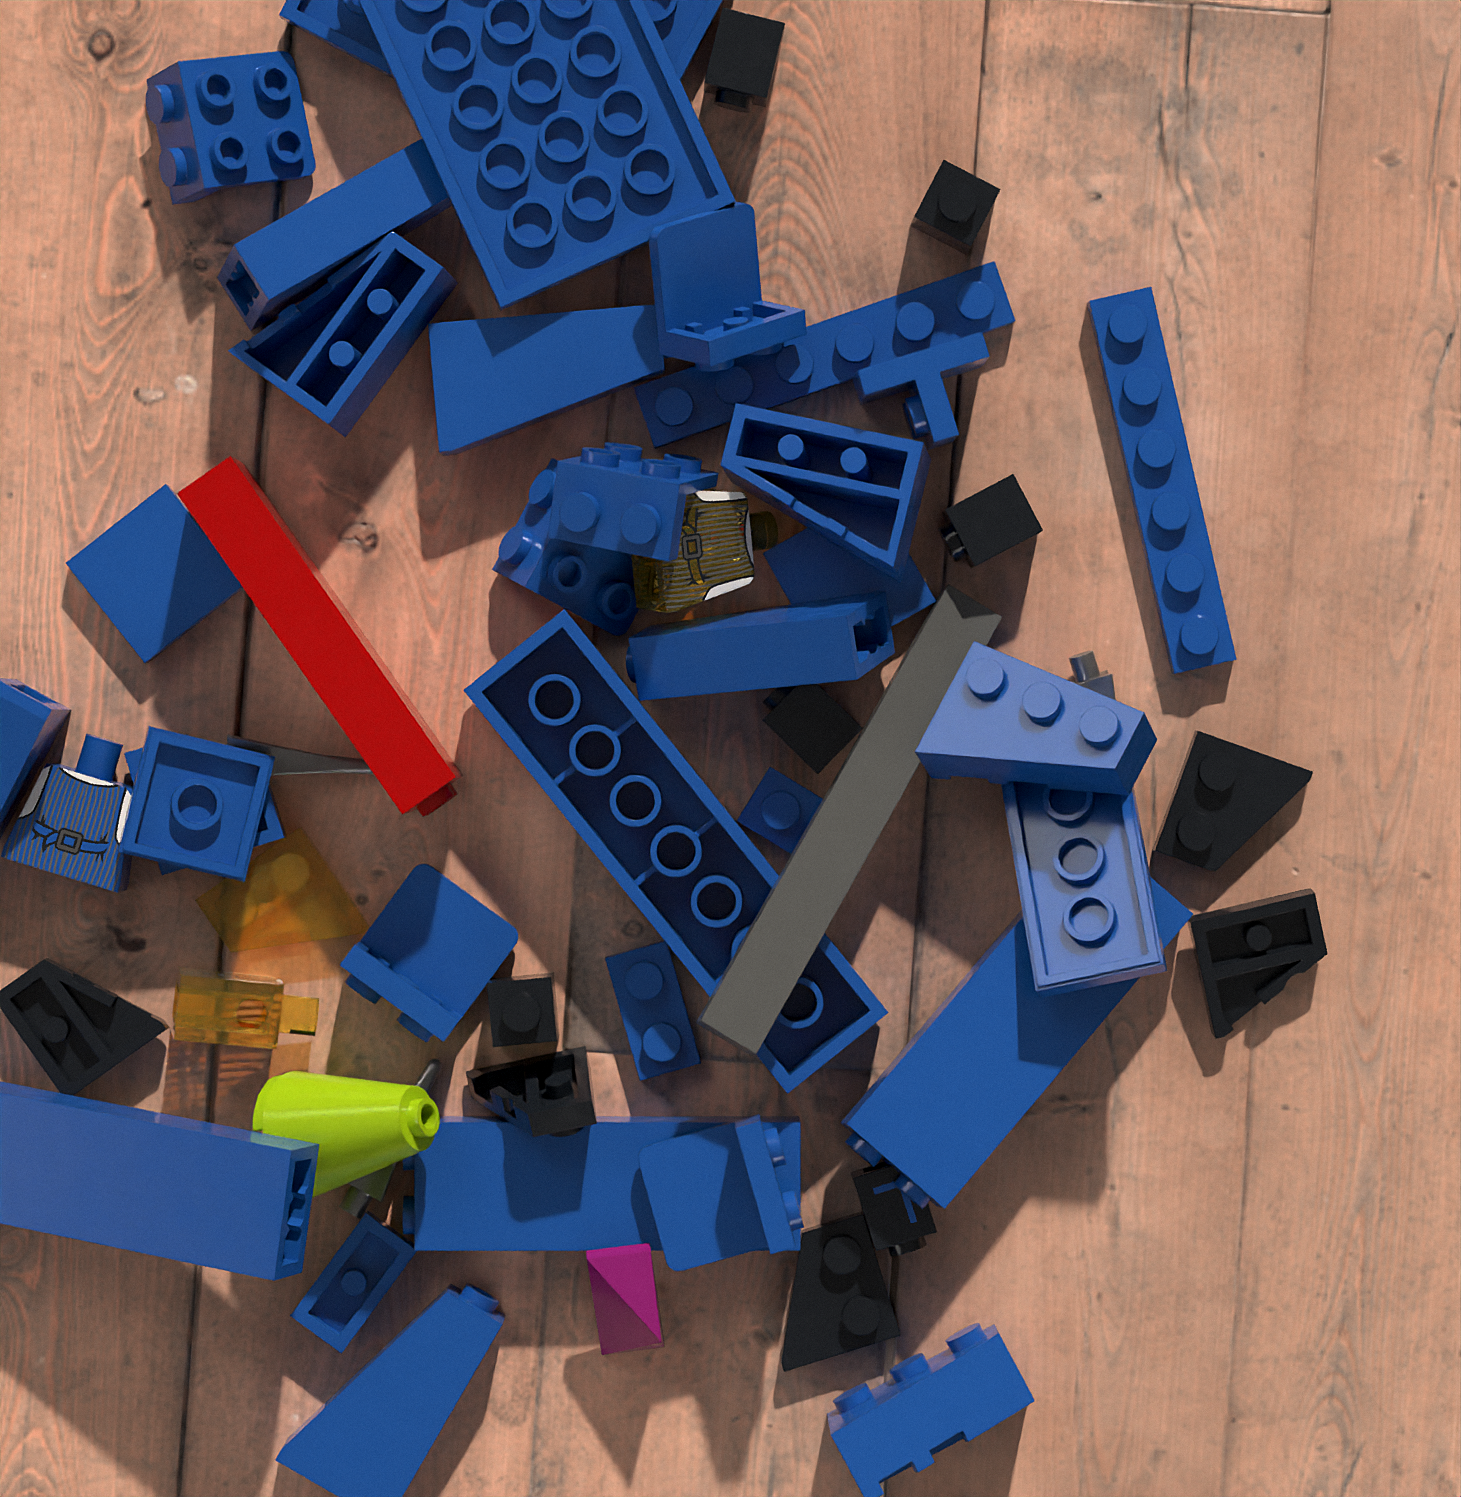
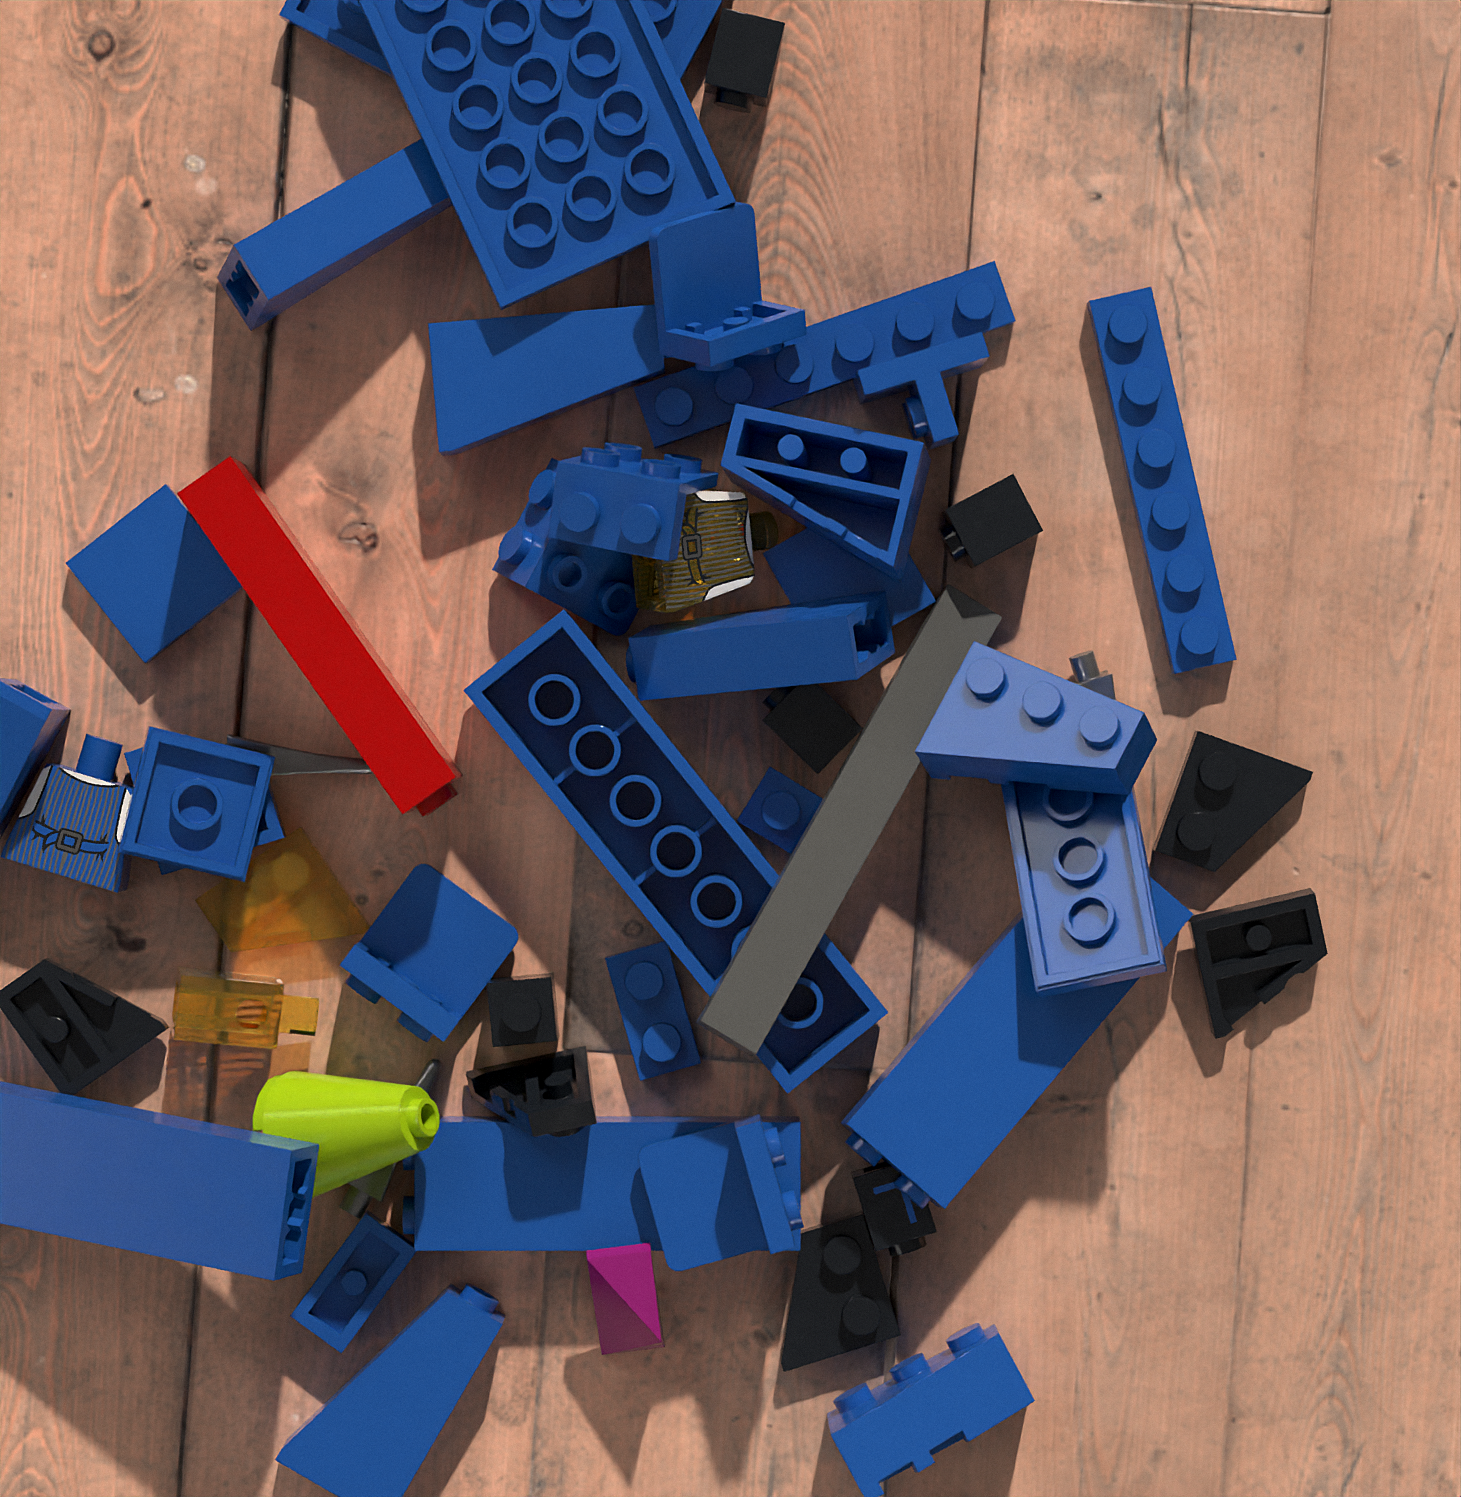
(229, 123): blue bracket -> none
(351, 332): blue wedge -> none
(955, 207): black brick -> none

